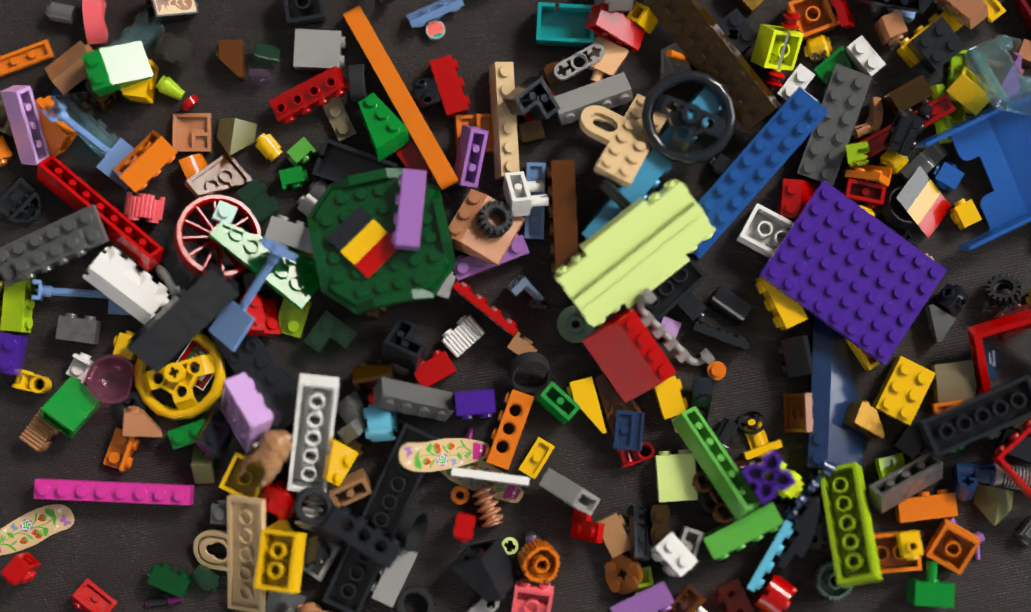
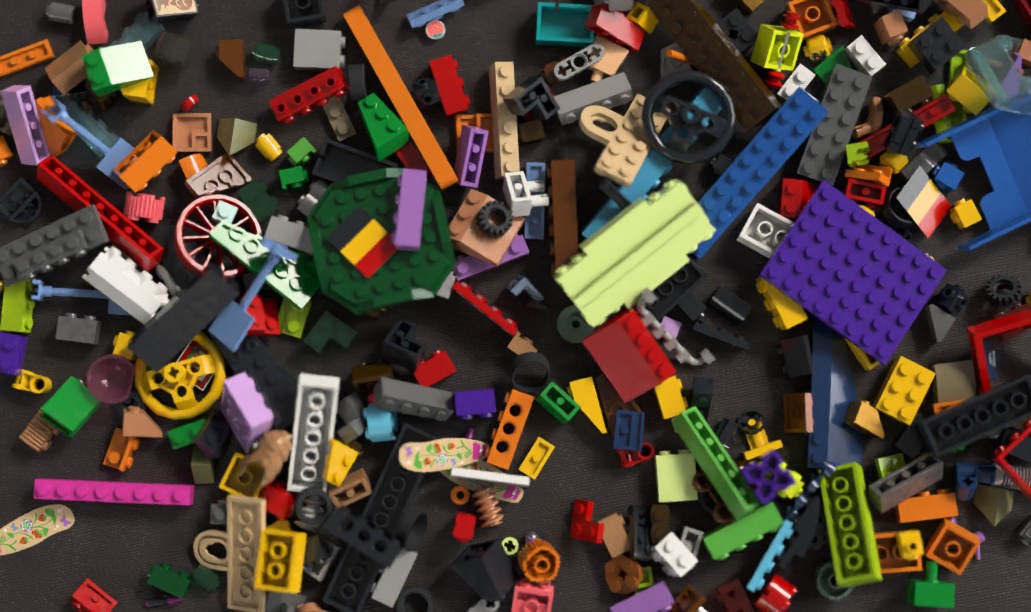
(21, 569): red brick -> none
(79, 366): white bracket -> none
(169, 88): lime cone -> none
(462, 336): white brick -> none
(569, 491): light grey brick -> none
(716, 370): orange plate -> none
(925, 112): black hinge -> none

